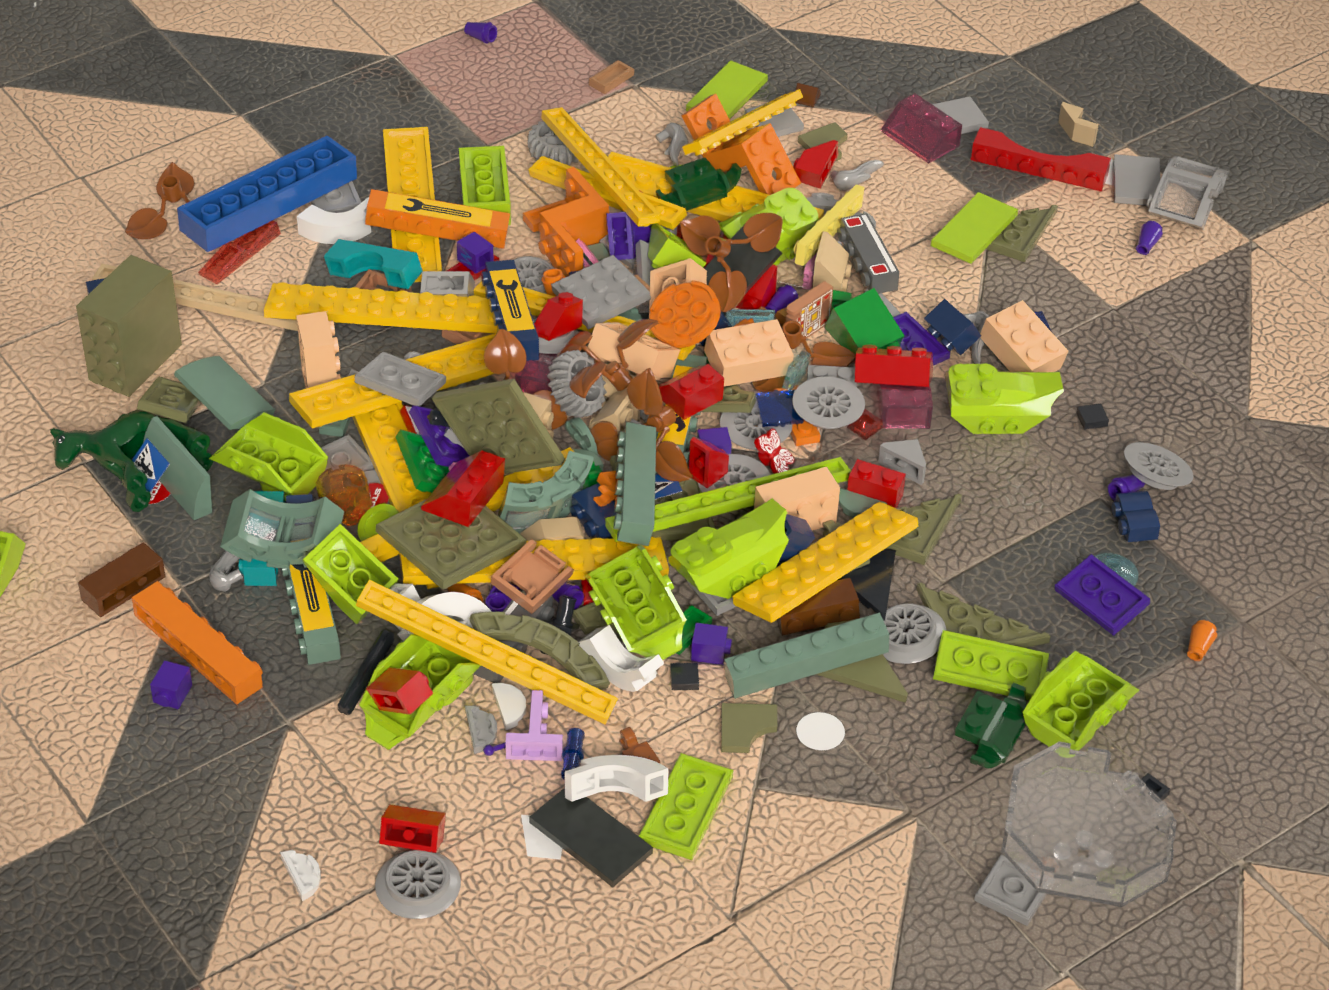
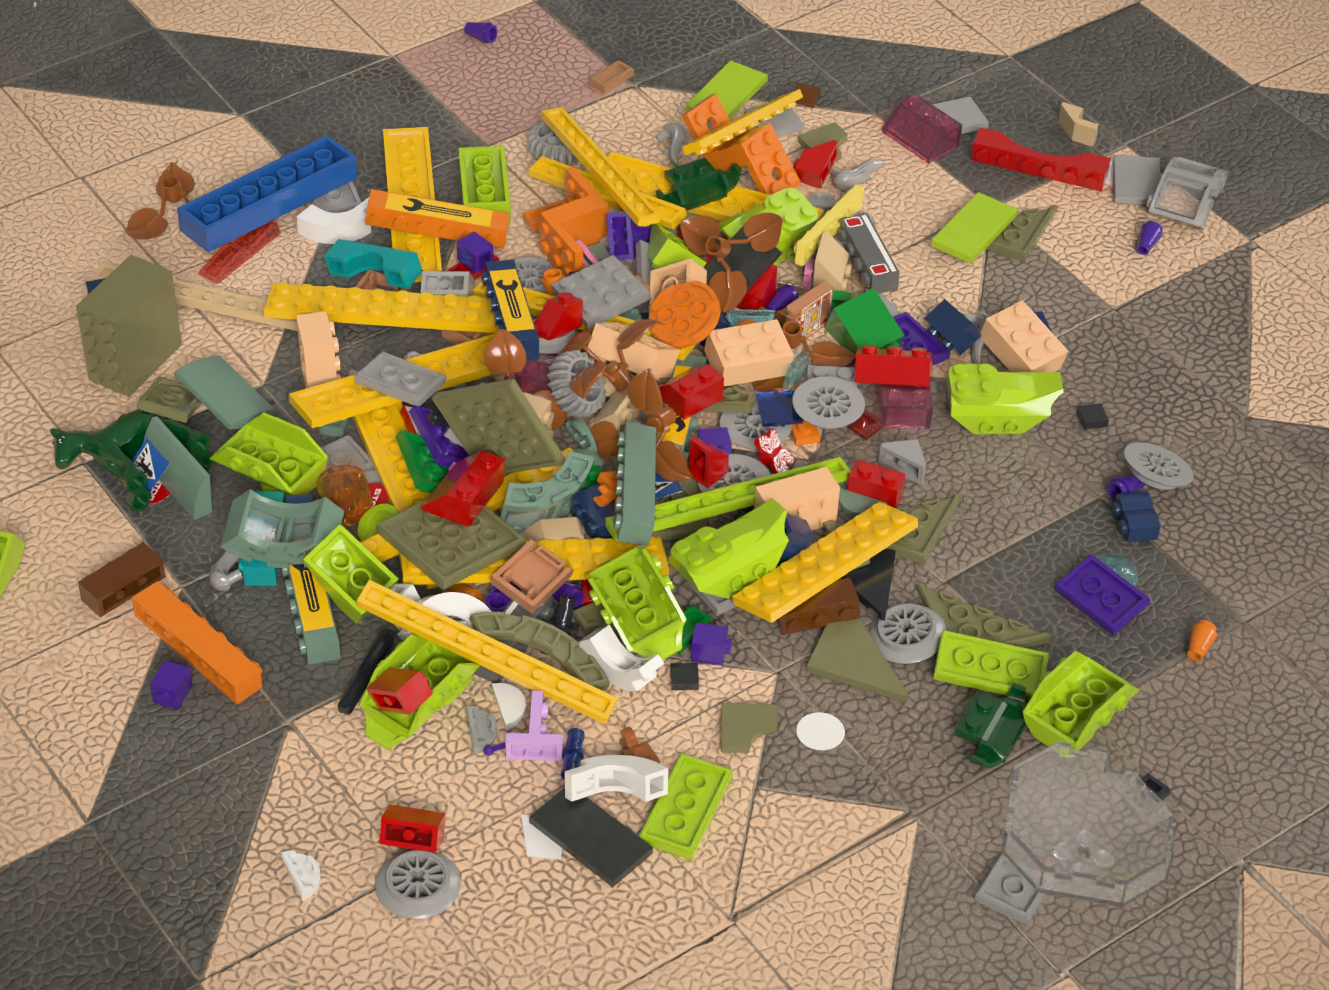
(806, 655): sand green brick -> none

